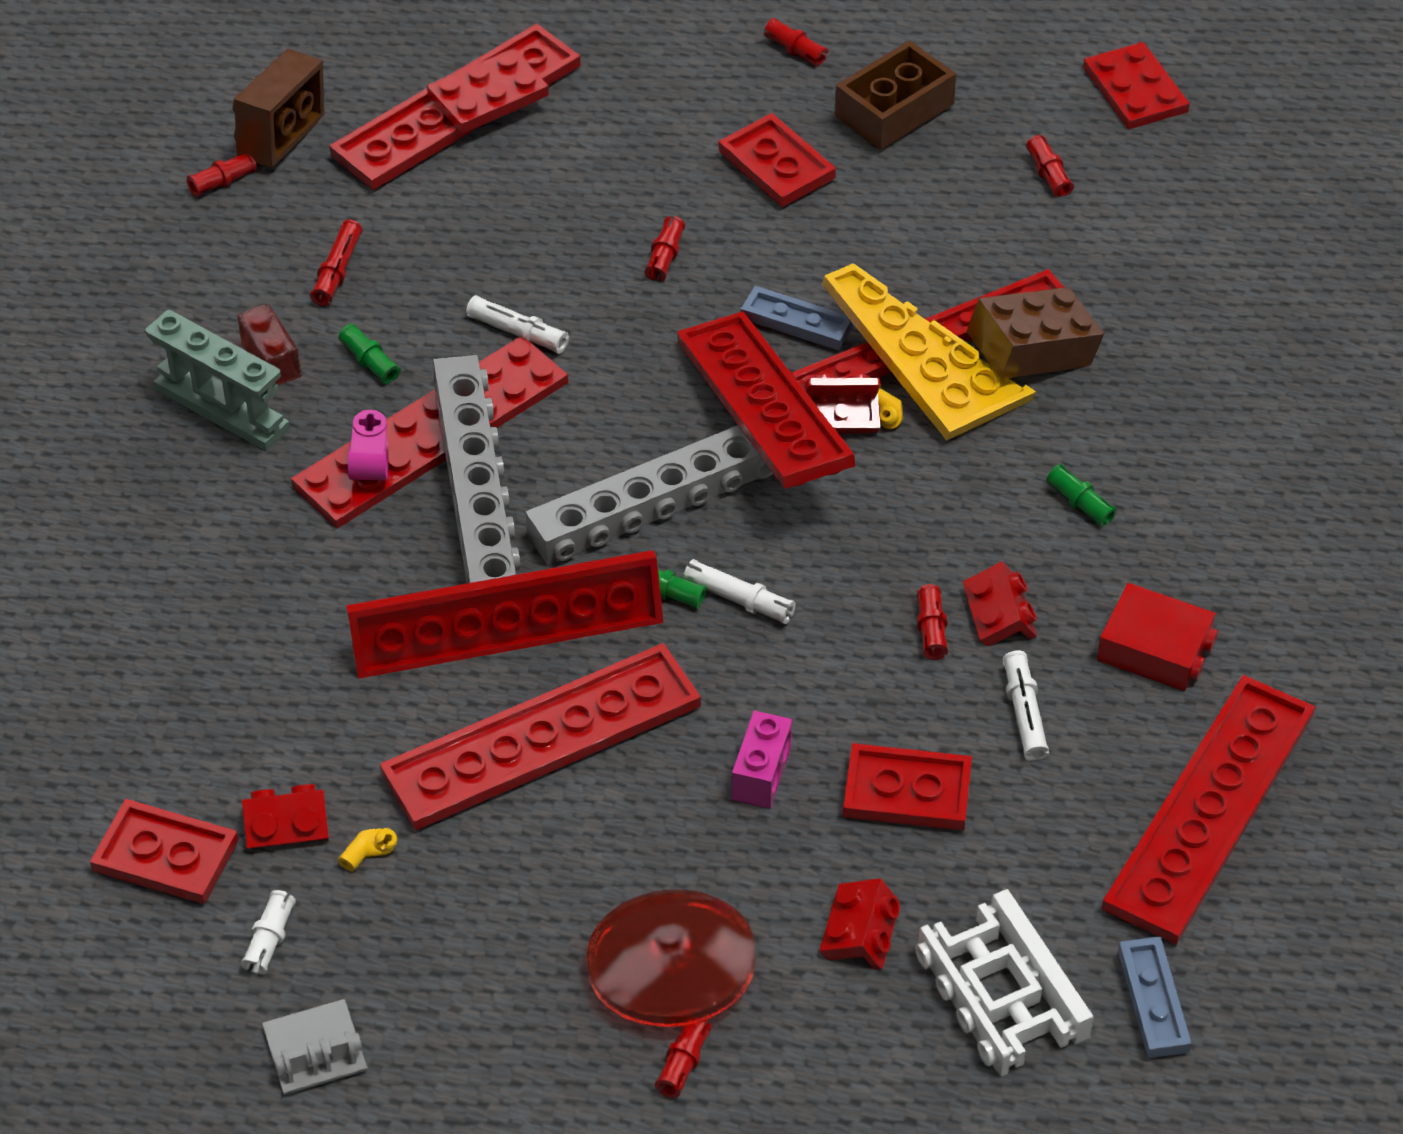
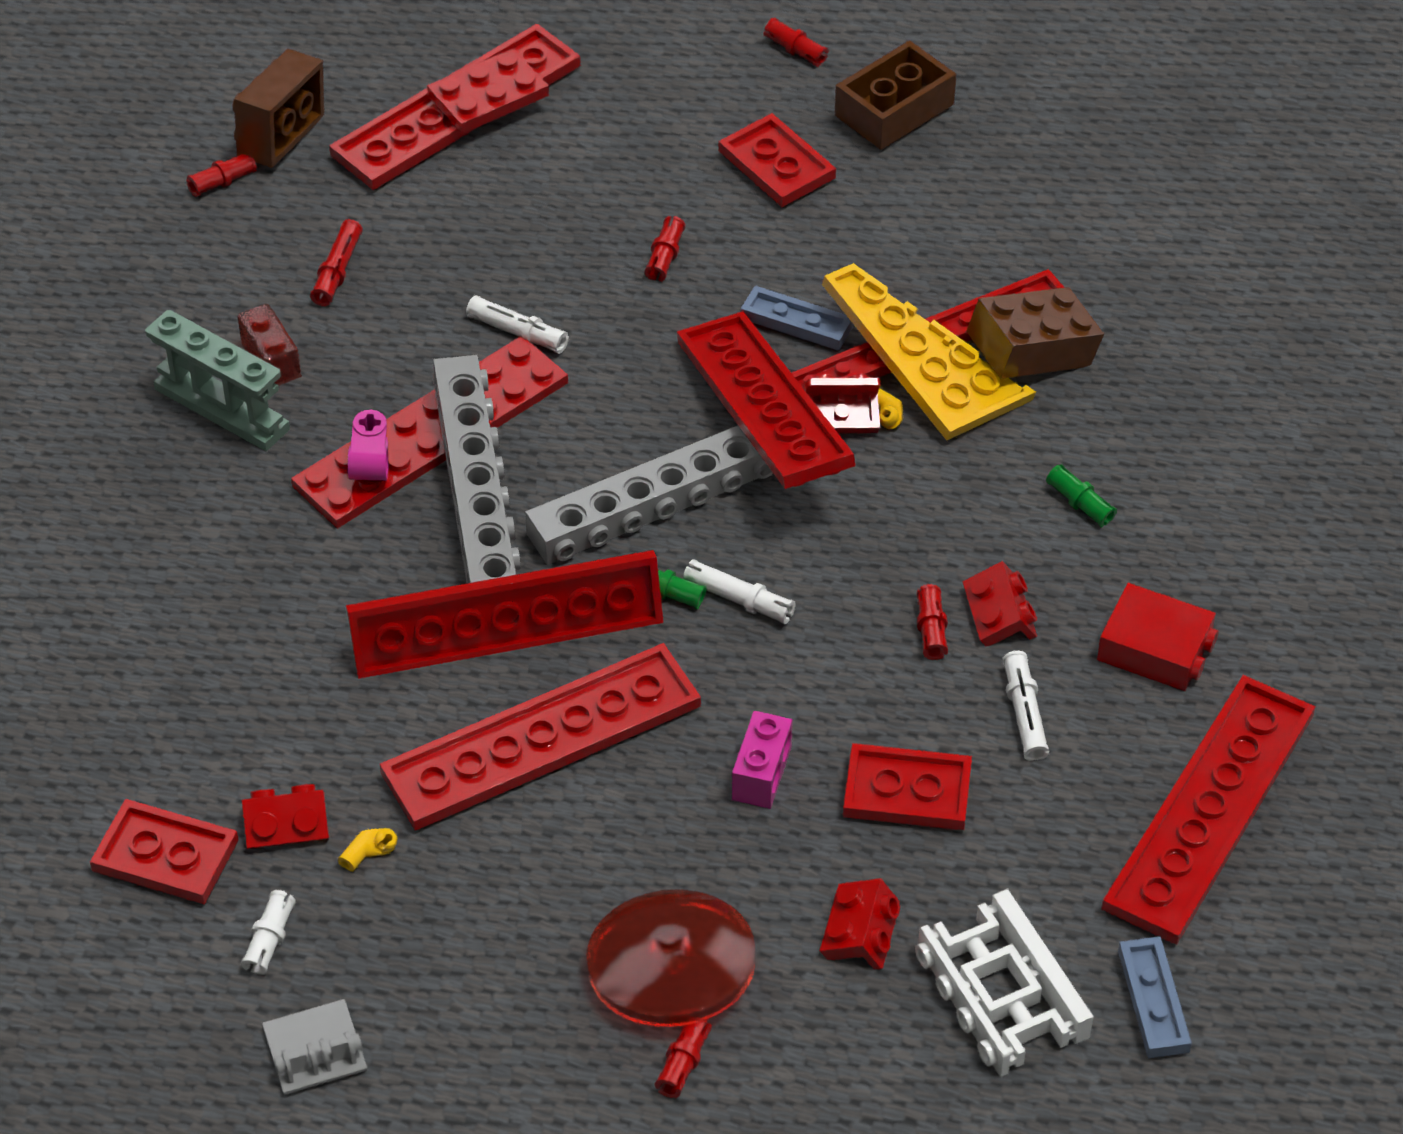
(369, 353): green pin -> none
(1049, 166): red pin -> none
(1136, 85): red plate -> none

